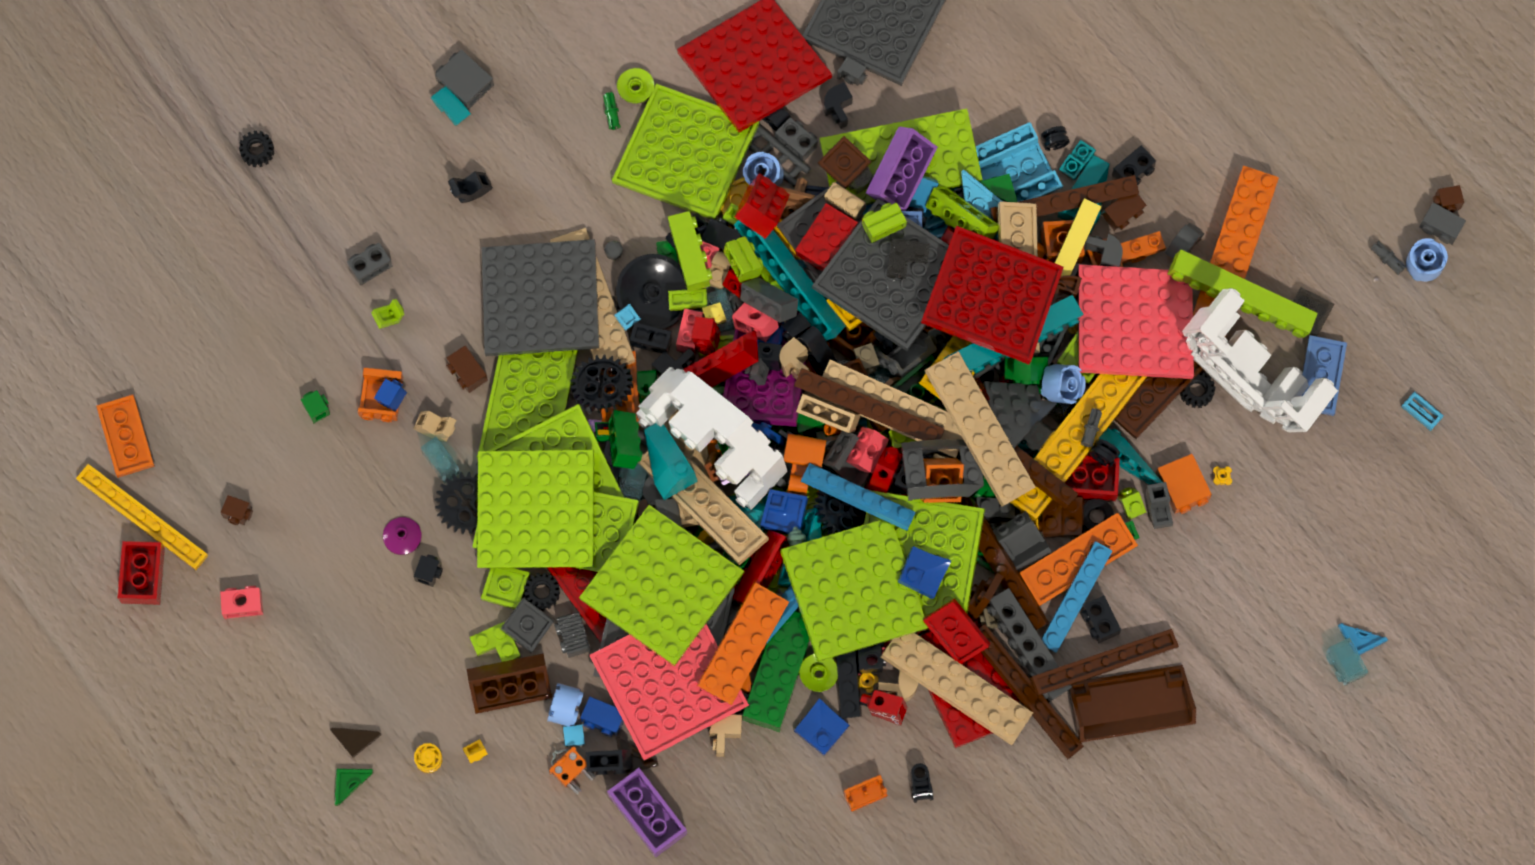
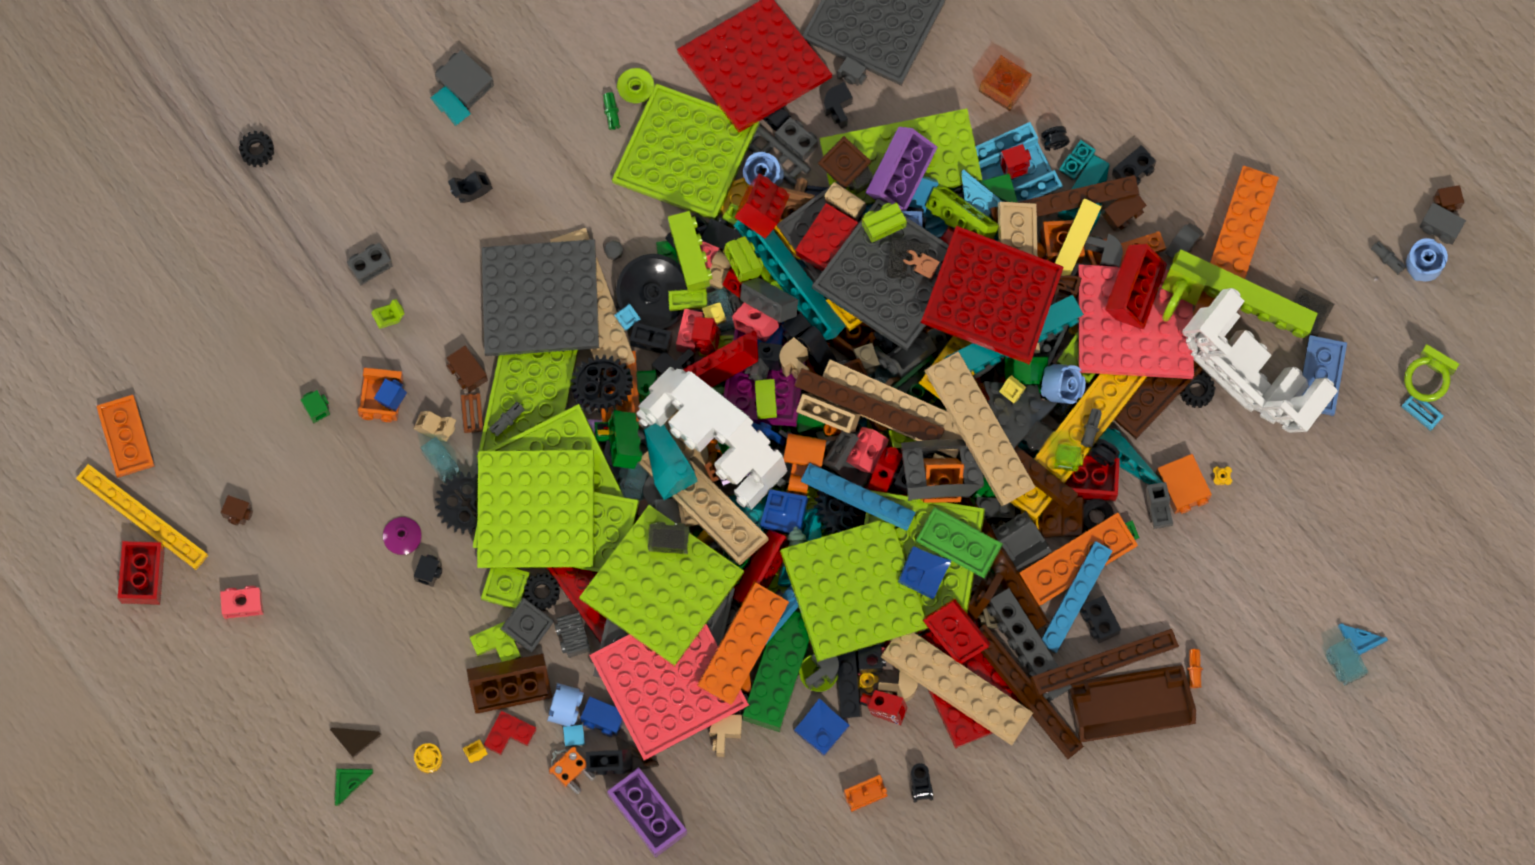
(470, 397): none -> dark orange tile
(506, 419): none -> dark grey pin
(506, 728): none -> red plate
(668, 538): none -> clear smoke brick
(766, 399): none -> lime slope
(827, 669): none -> dark grey brick
(923, 264): none -> nougat plate
(959, 542): none -> bright green tile
(1005, 83): none -> clear orange brick
(1012, 389): none -> light yellow plate
(1015, 161): none -> red brick
(1068, 457): none -> clear neon green brick
(1131, 502): lime bracket -> none
(1136, 285): none -> red slope
(1182, 285): none -> lime tile
(1194, 669): none -> orange axle
(1439, 363): none -> lime tile

